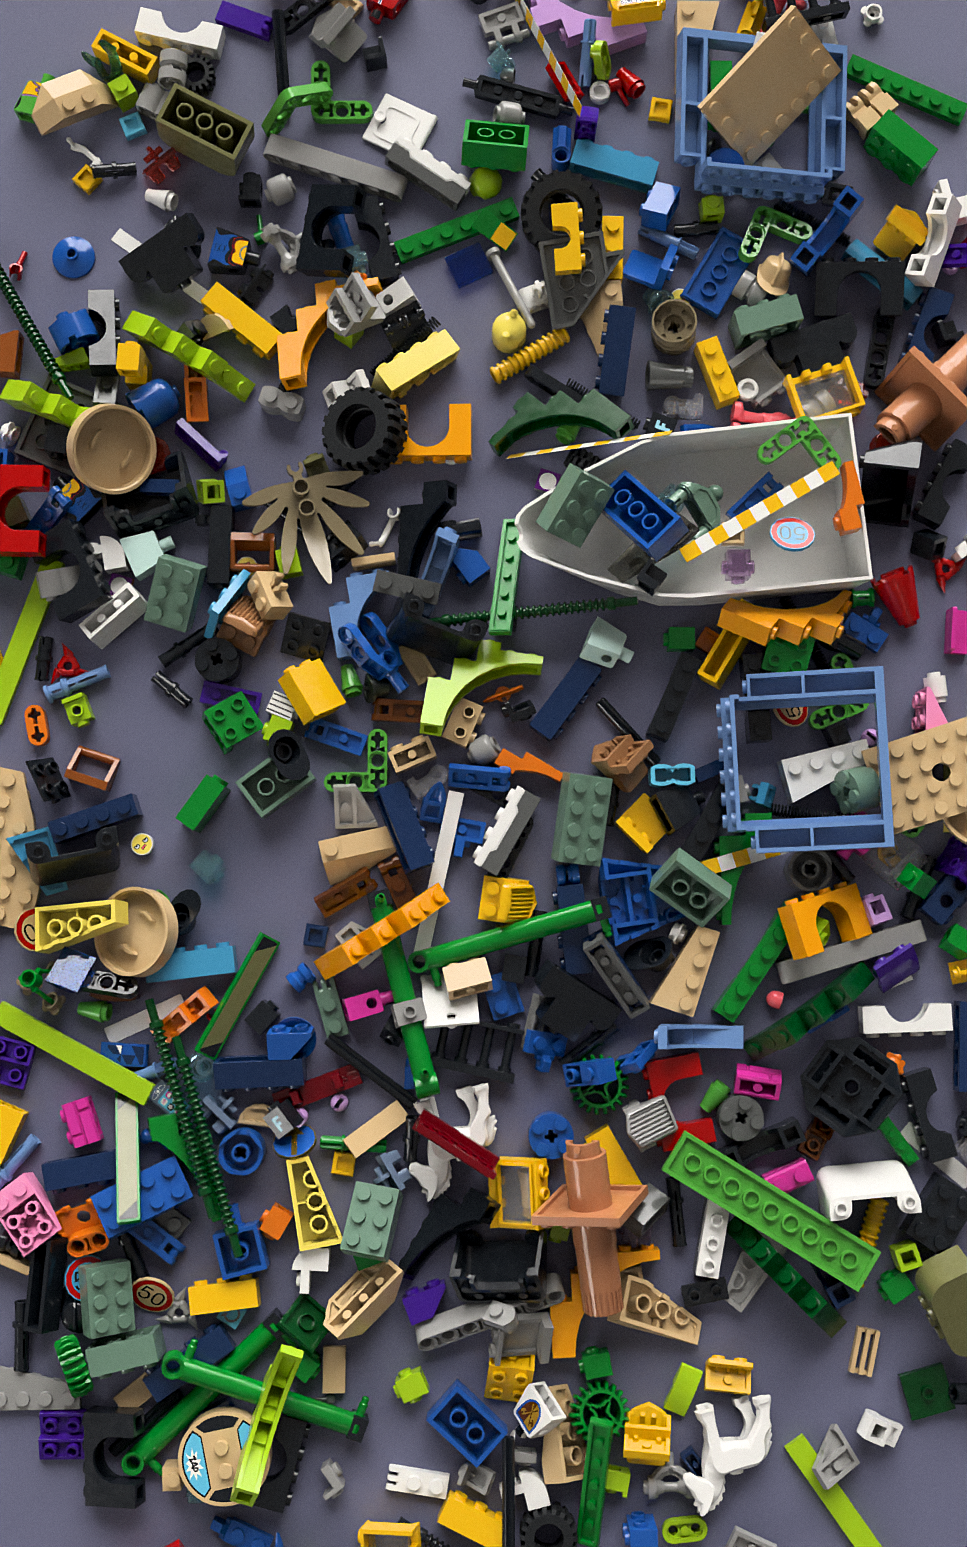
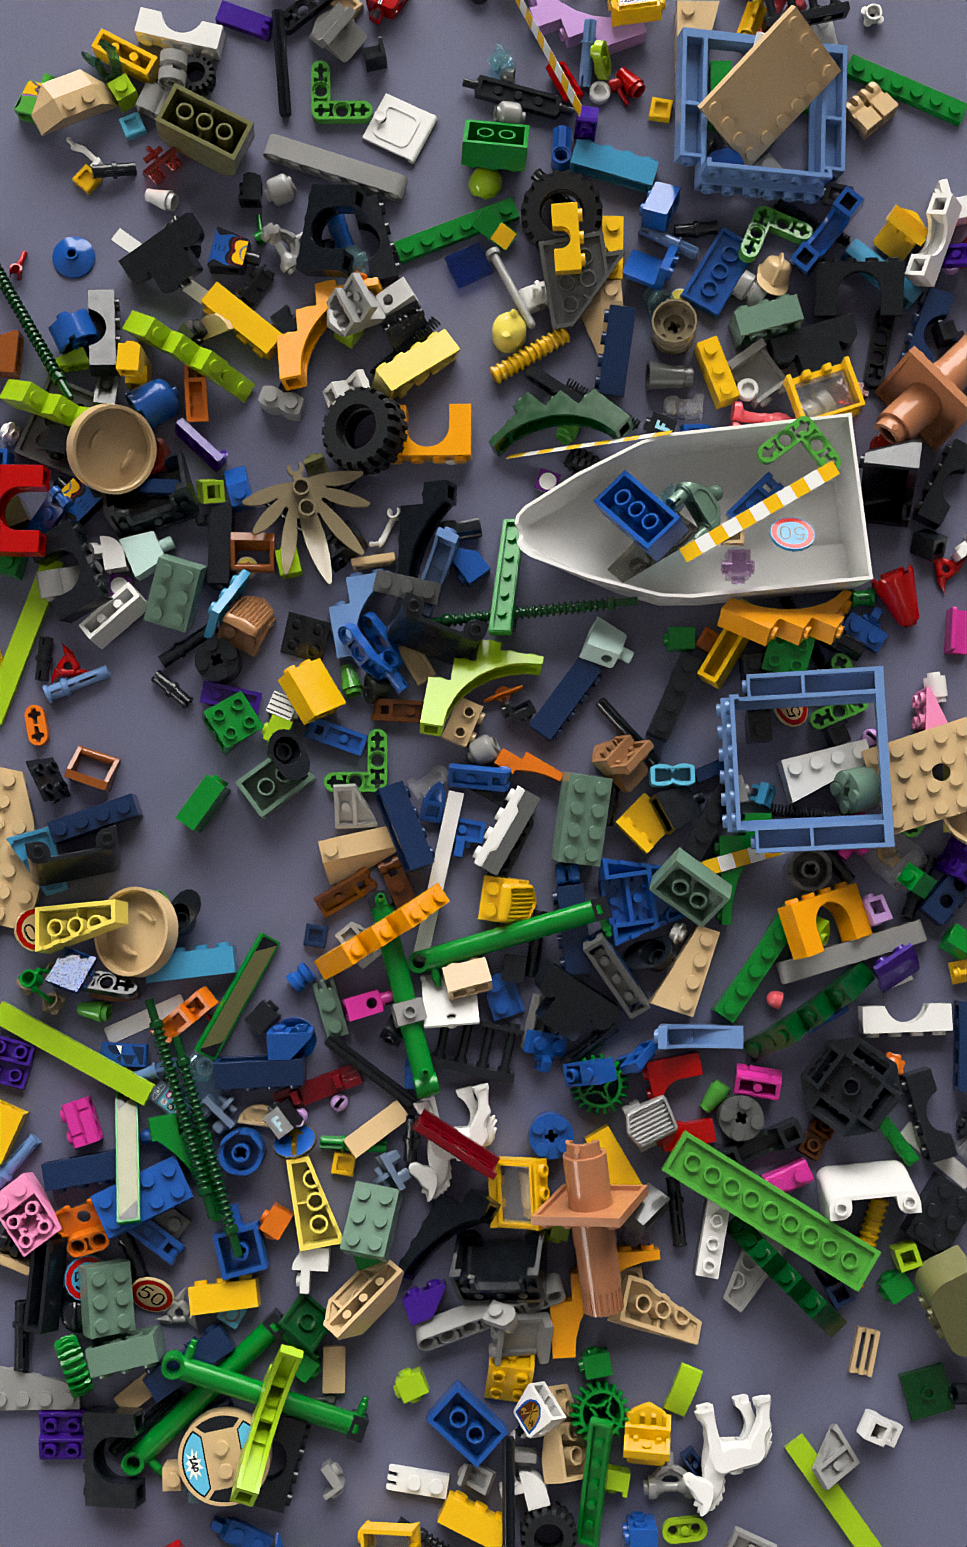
(85, 716): lime brick -> none
(142, 844): tile -> none
(209, 867): clear light blue brick -> none
(270, 595): tan brick -> none
(292, 98): bright green beam -> none
(412, 755): tan brick -> none
(427, 172): dark grey piece -> none
(501, 20): light grey plate -> none
(575, 505): sand green brick -> none
(650, 577): black panel -> none
(704, 1292): black hinge -> none
(710, 206): lime brick -> none
(728, 1375): yellow bracket -> none
(847, 518): orange slope -> none
(899, 148): green brick -> none

